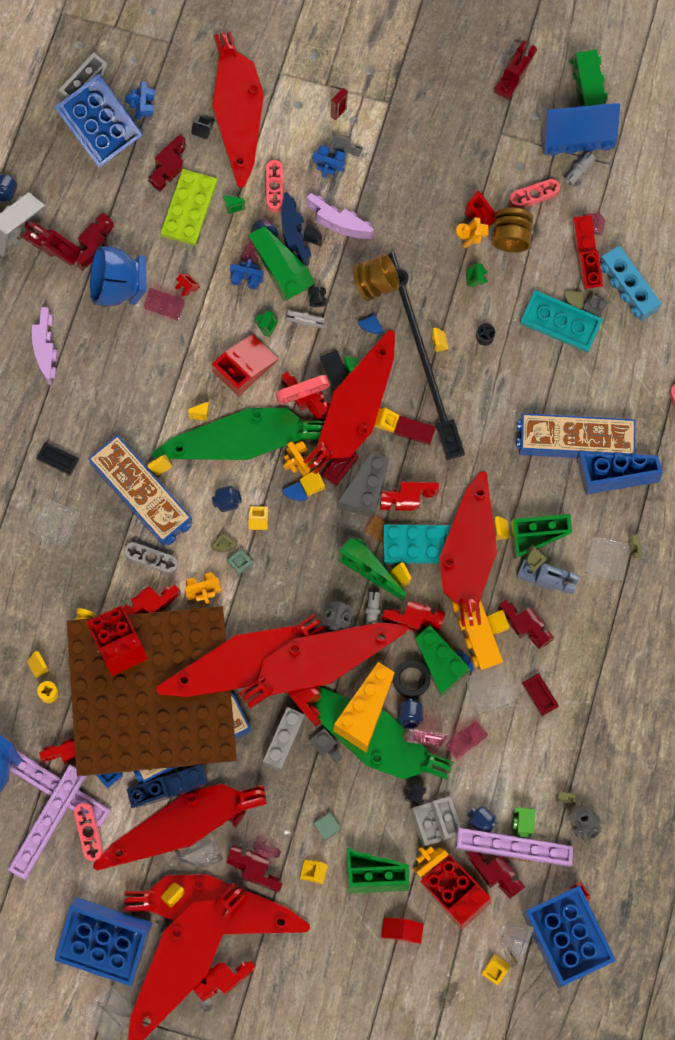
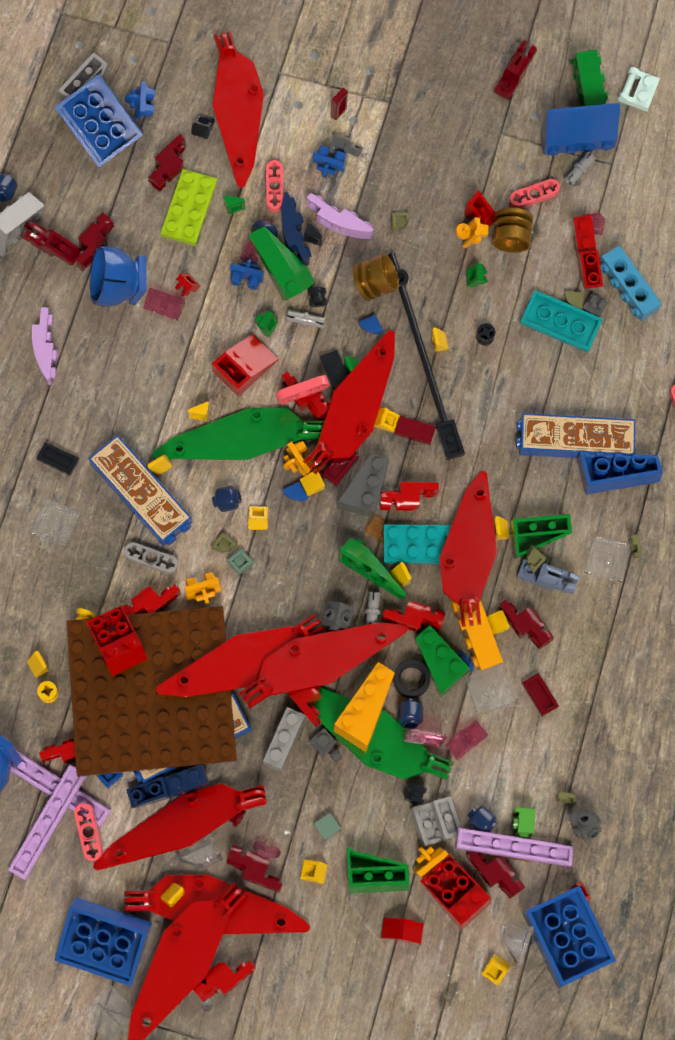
(399, 220): none -> olive tile
(644, 91): none -> light aqua plate

